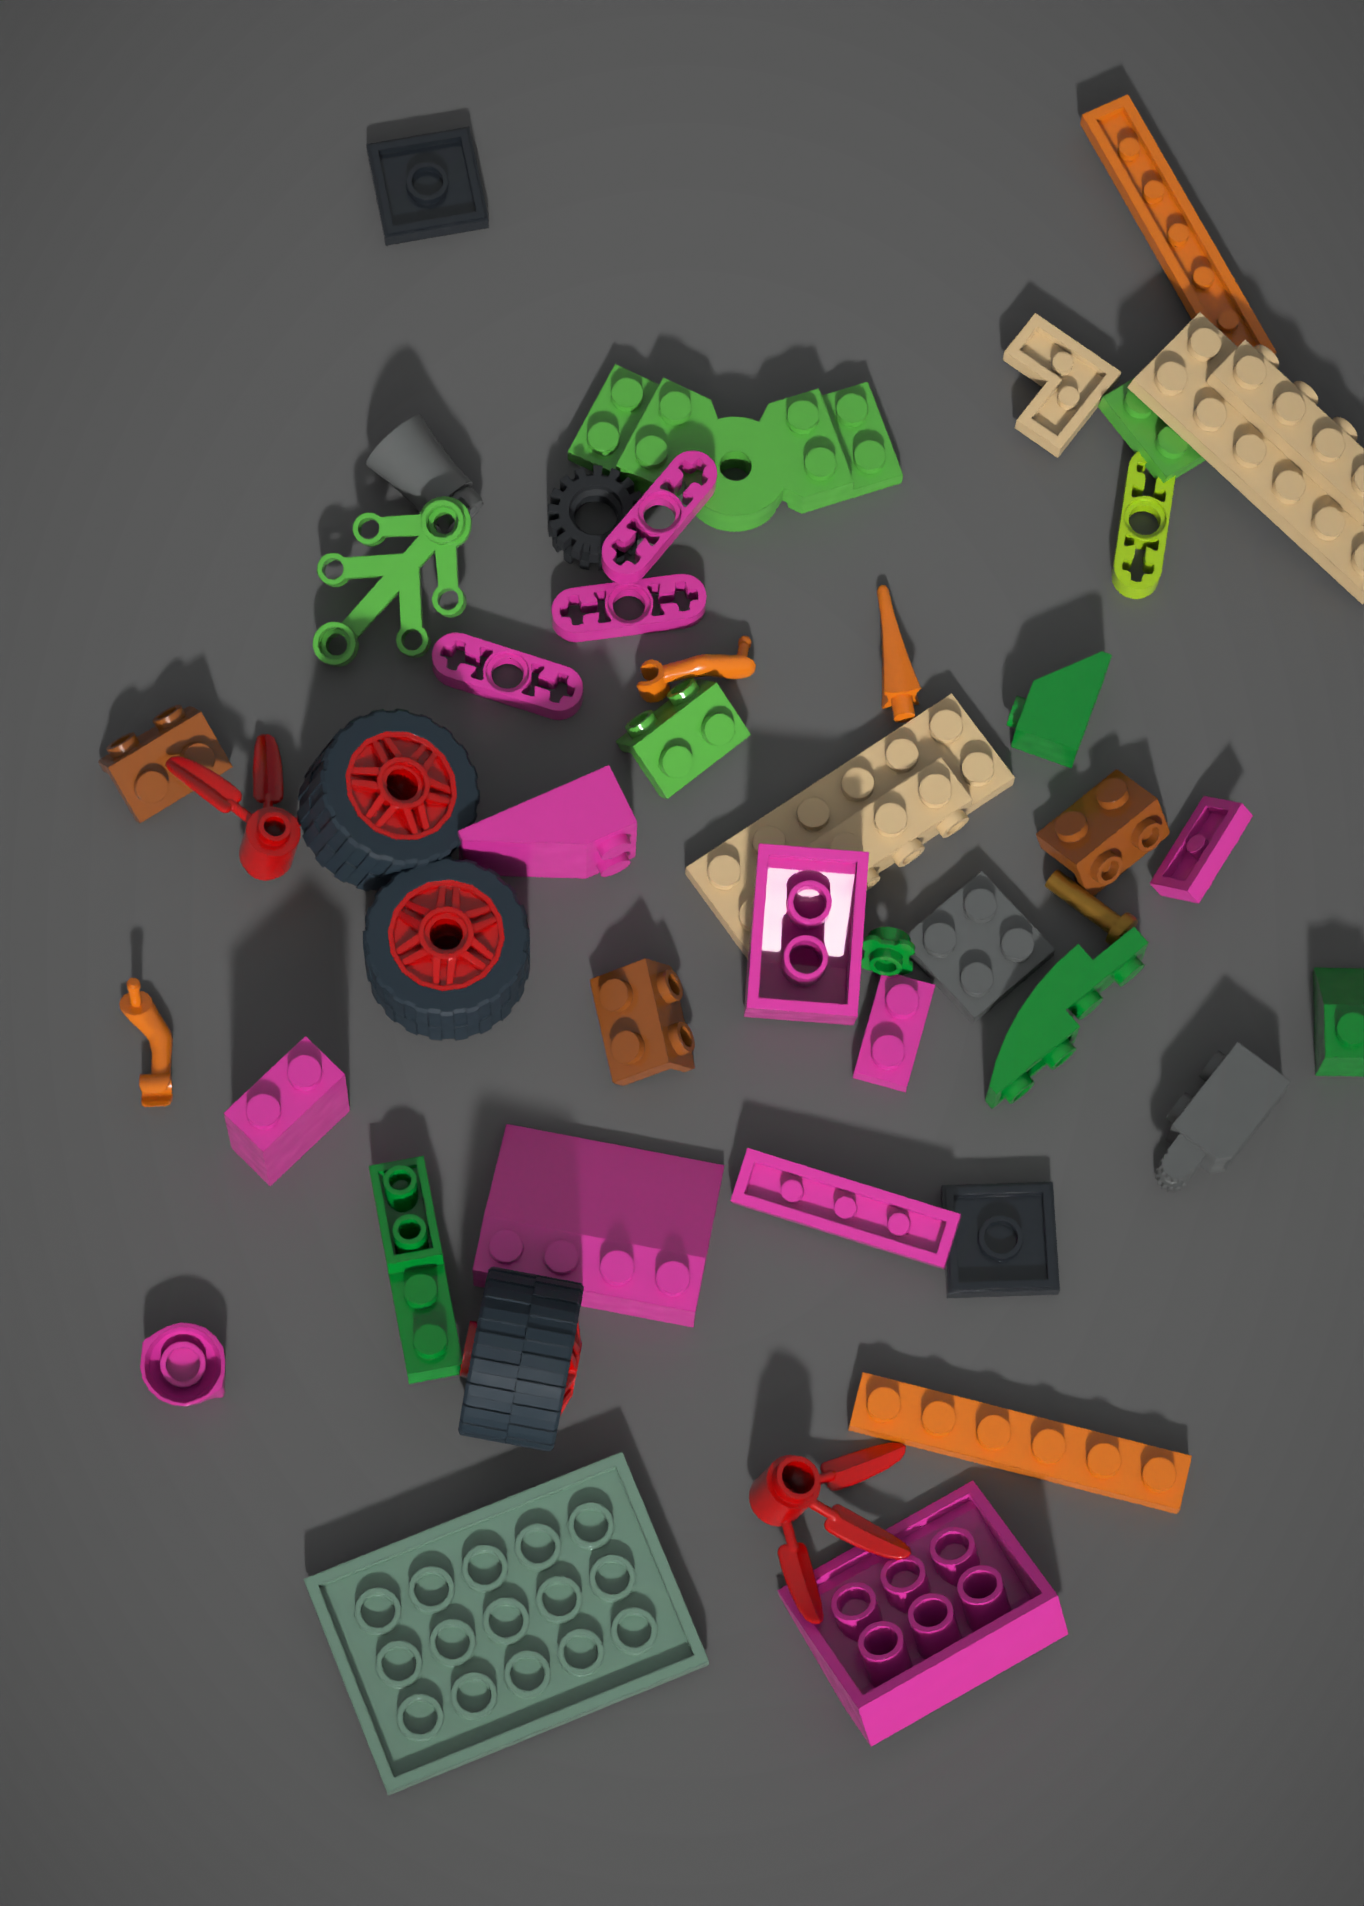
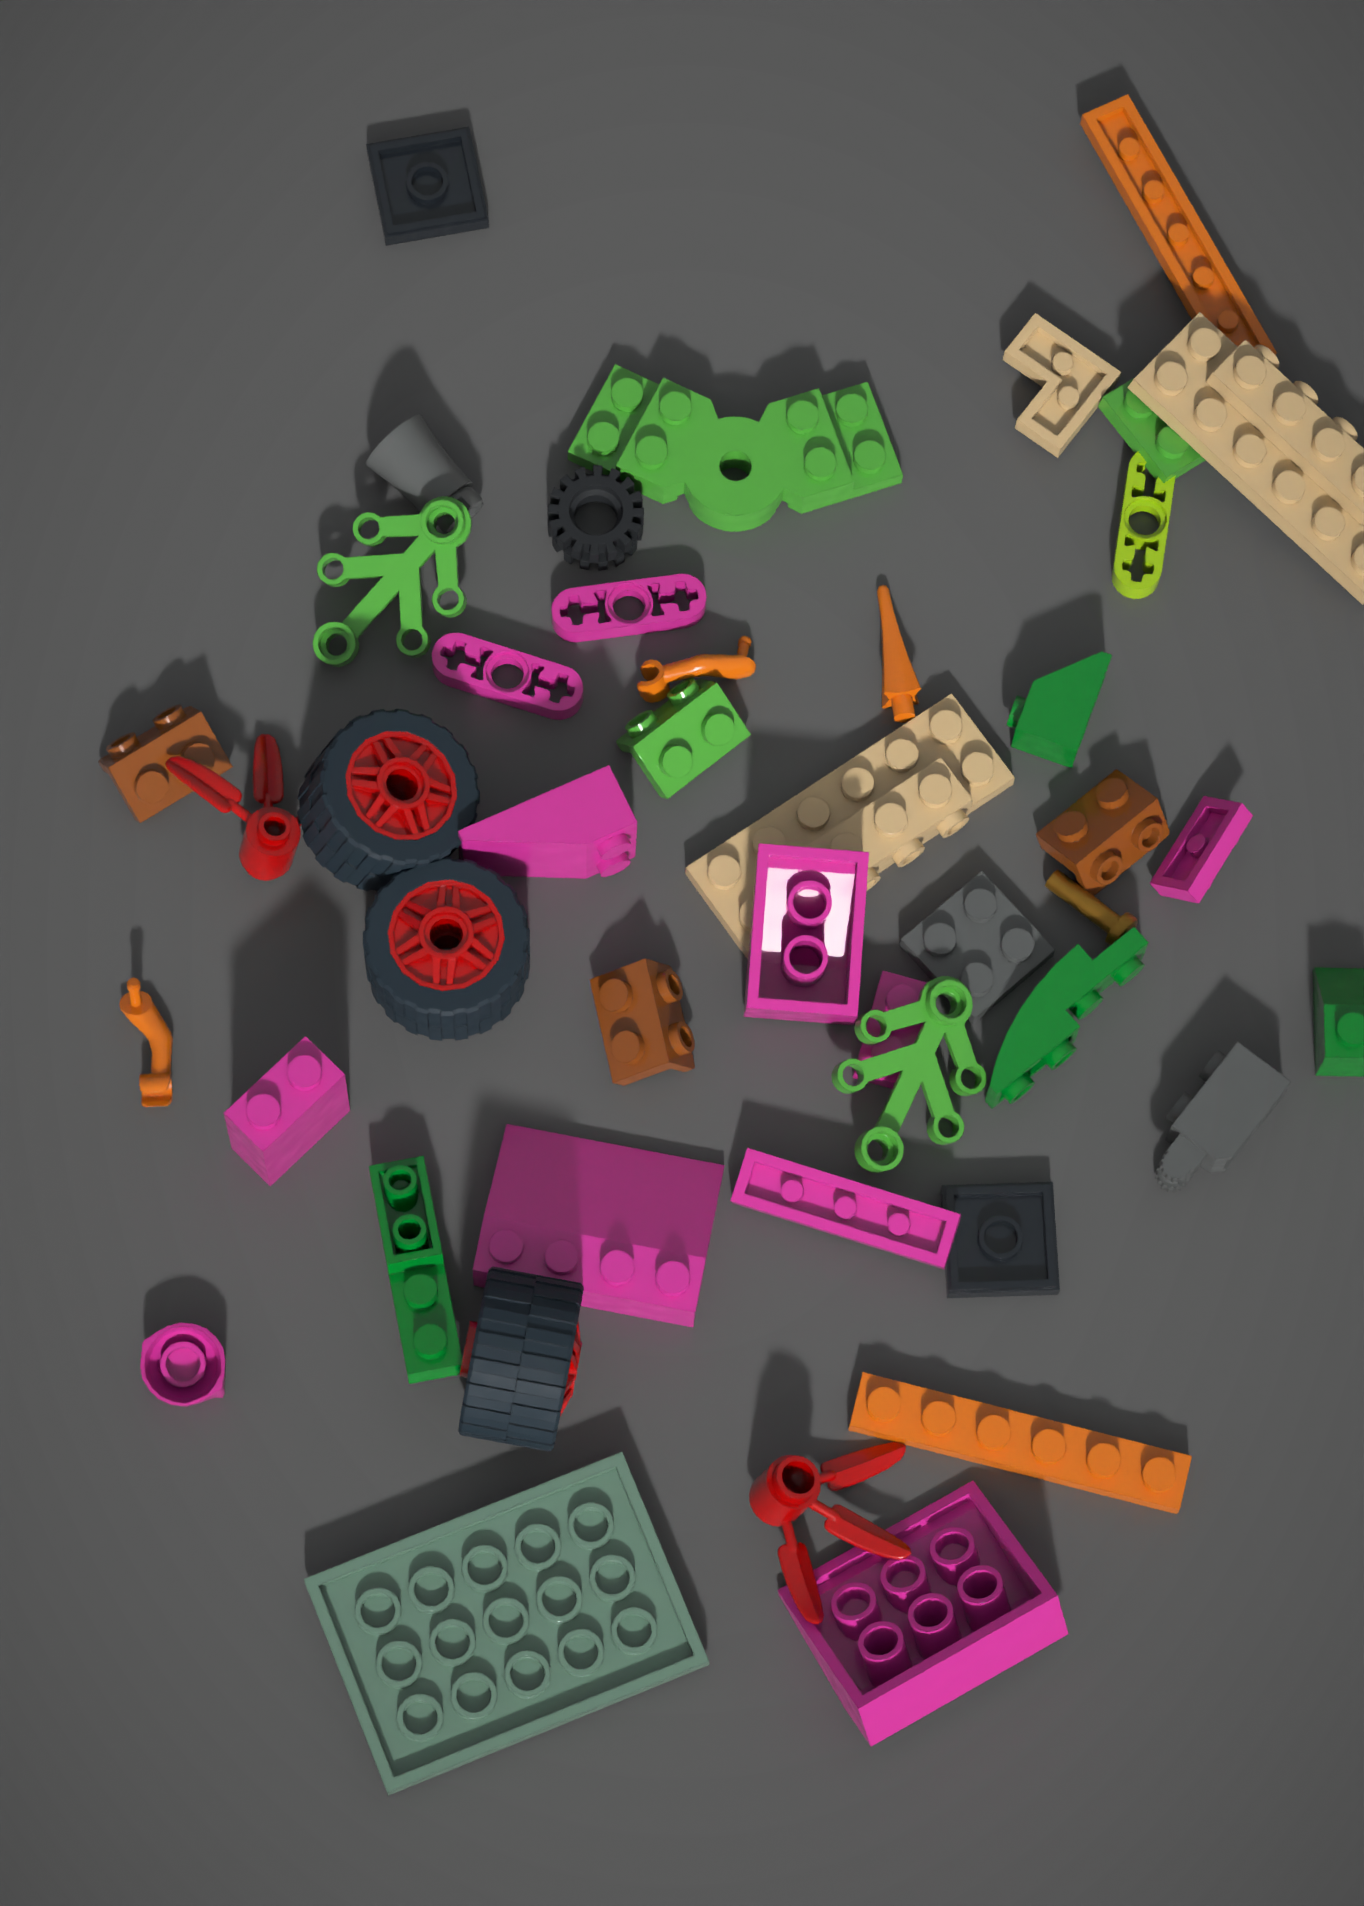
(672, 479): dark pink beam -> none
(887, 951): green plate -> none
(917, 1068): none -> bright green plant

